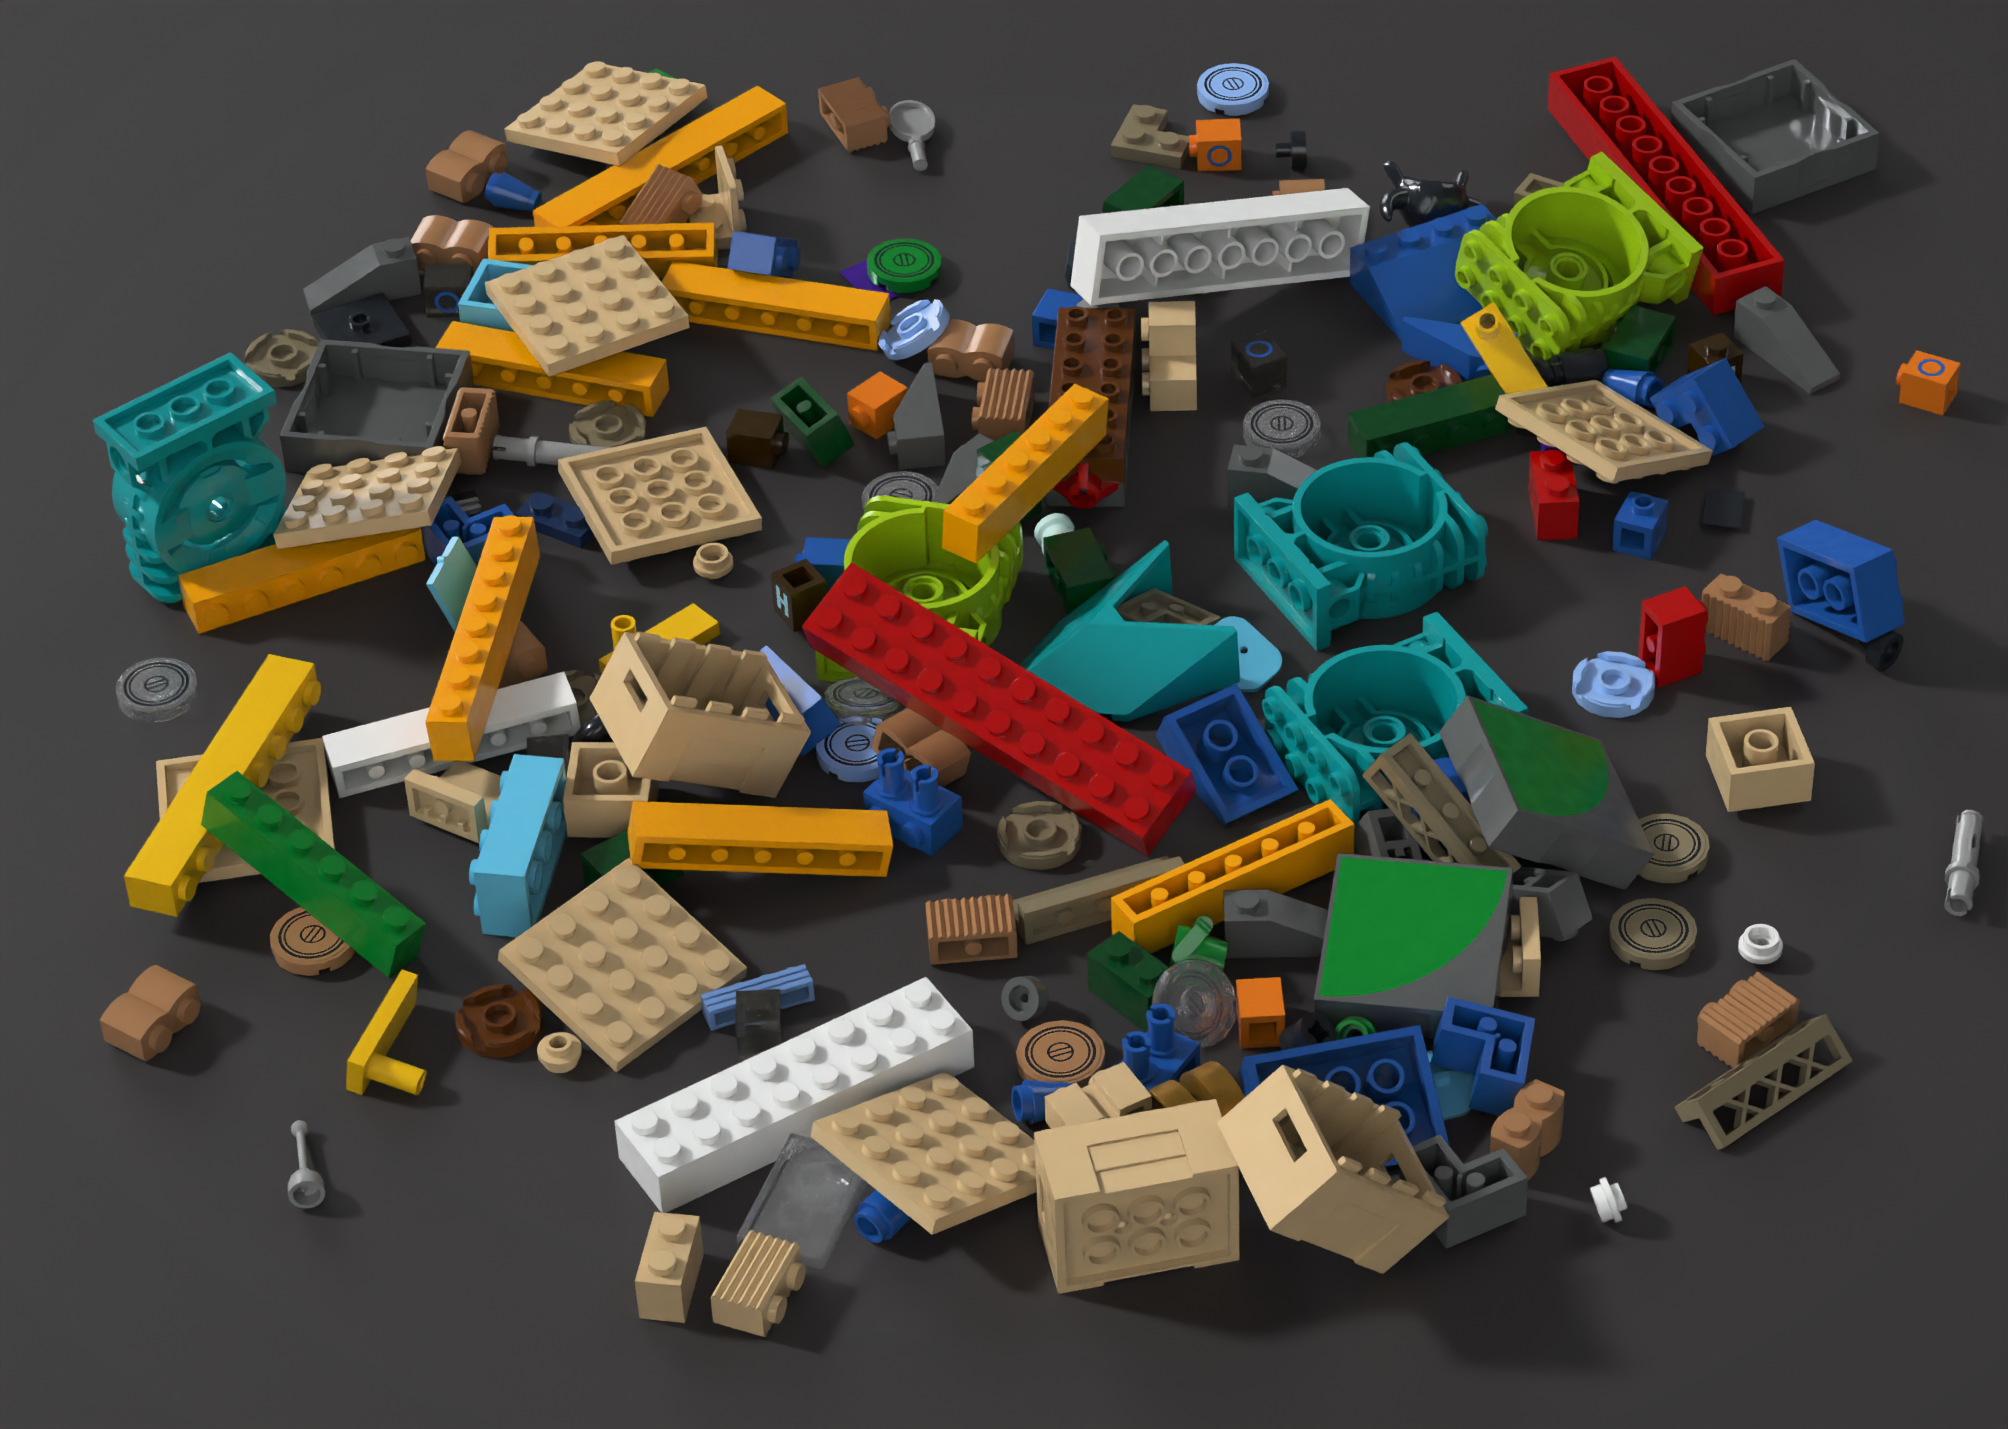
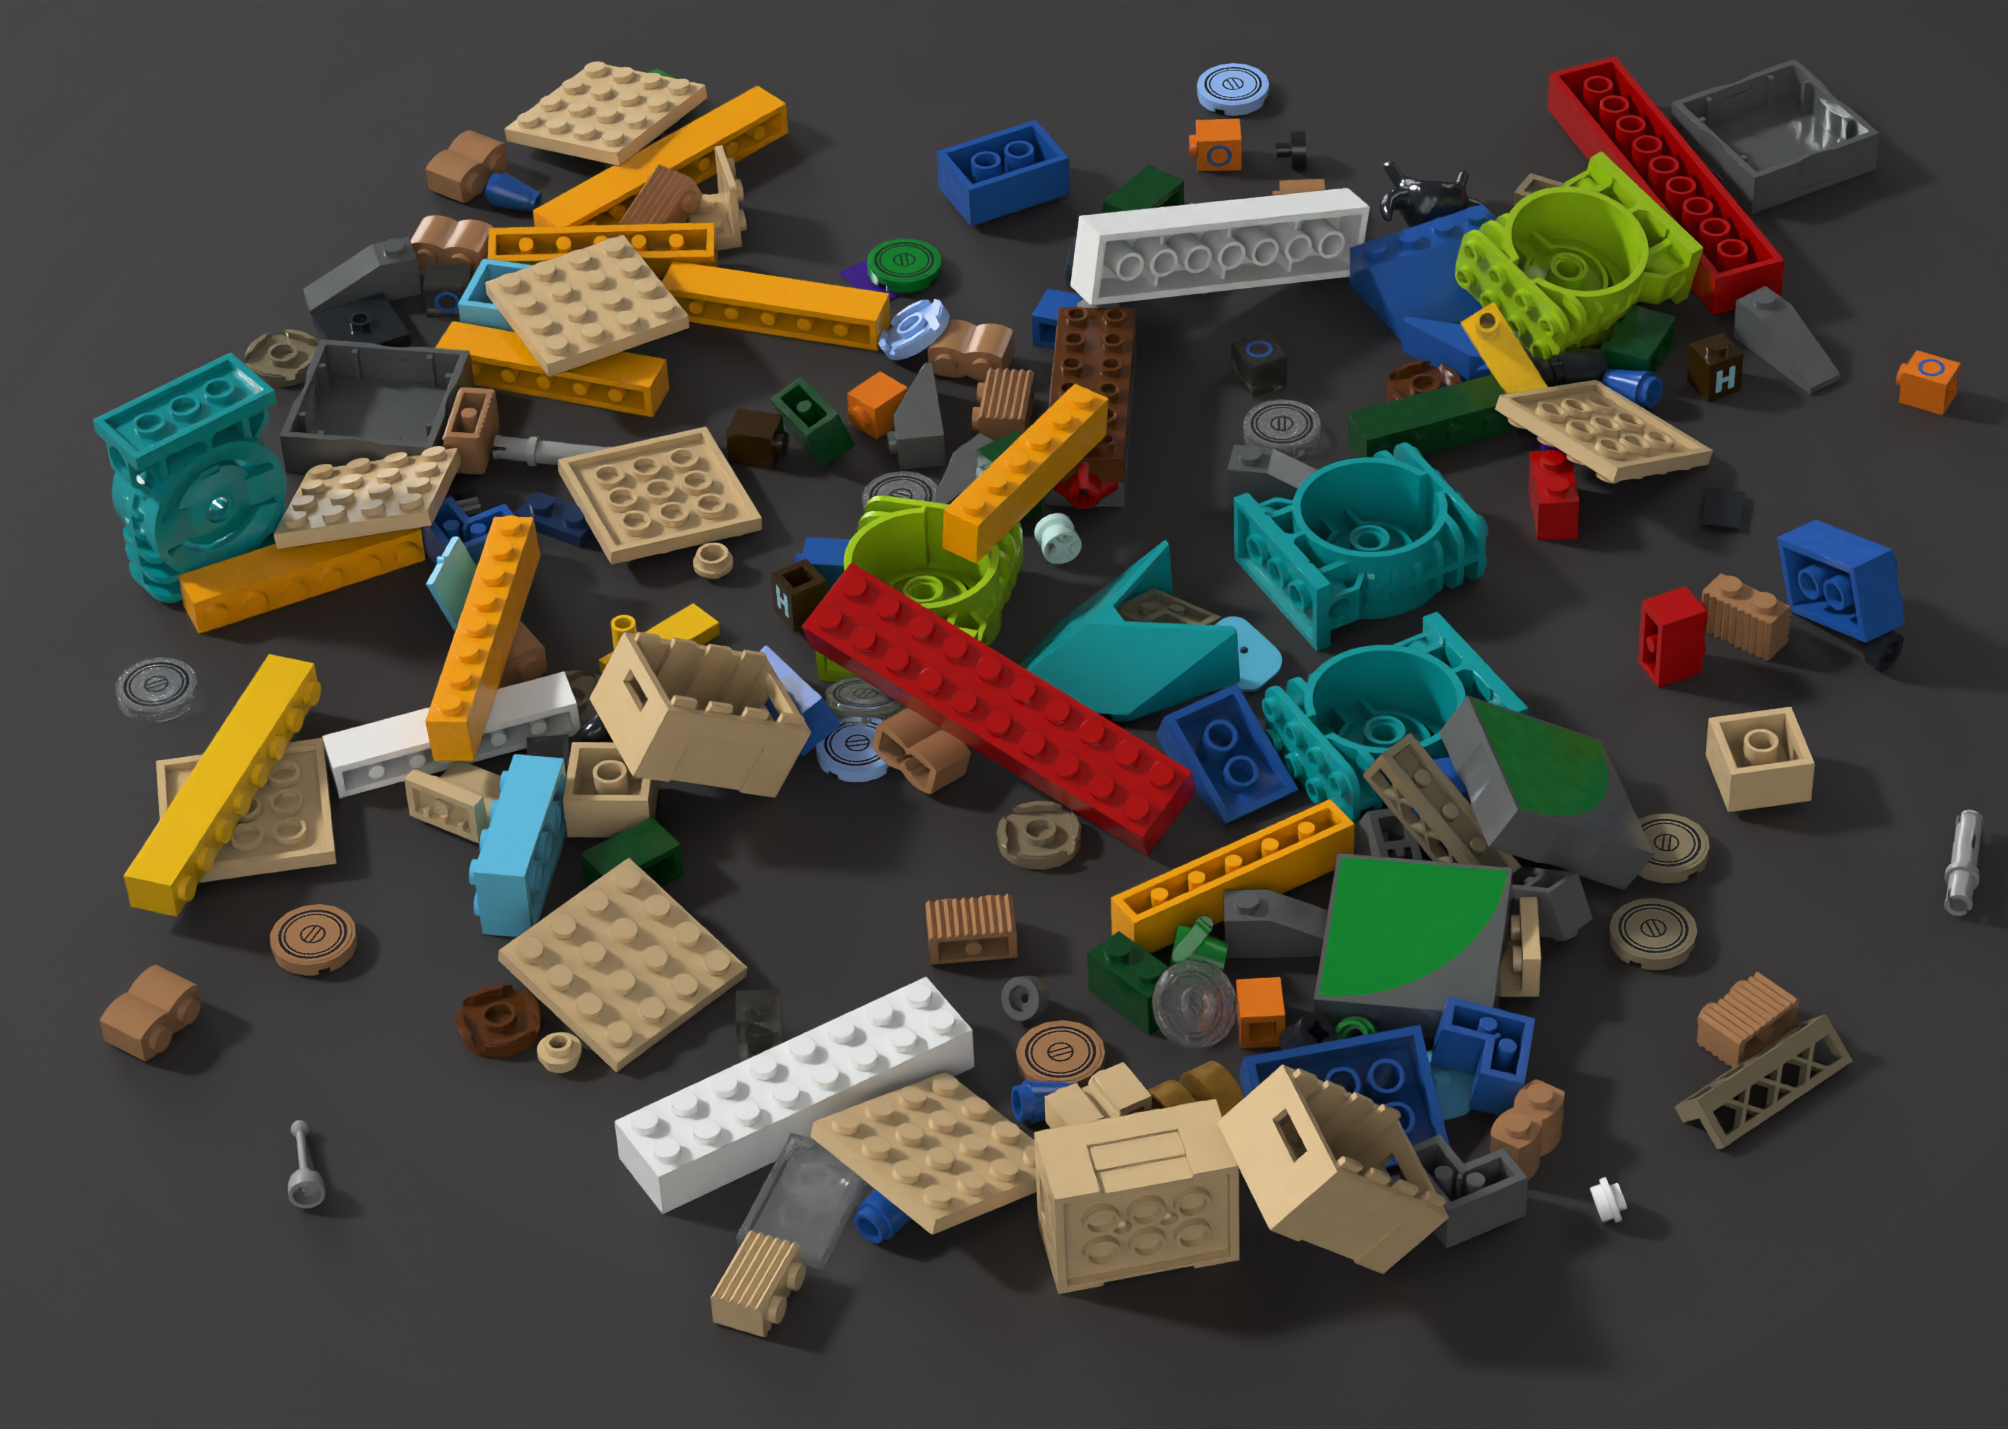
(313, 874): green brick -> none
(369, 1056): yellow piece -> none
(608, 425): dark tan tile -> none
(669, 1267): tan brick -> none
(759, 839): light orange brick -> none
(763, 254): blue brick -> none
(794, 985): medium blue piece -> none
(854, 114): medium nougat brick -> none
(913, 124): light grey piece -> none
(917, 807): blue brick -> none
(1003, 172): none -> blue brick
(1076, 566): dark green brick -> none
(1082, 902): dark tan fence -> none
(1144, 141): dark tan plate -> none
(1160, 1051): blue brick -> none
(1170, 356): tan brick -> none
(1613, 685): light blue tile -> none
(1640, 525): blue brick -> none
(1712, 404): blue brick -> none
(1760, 944): white plate -> none

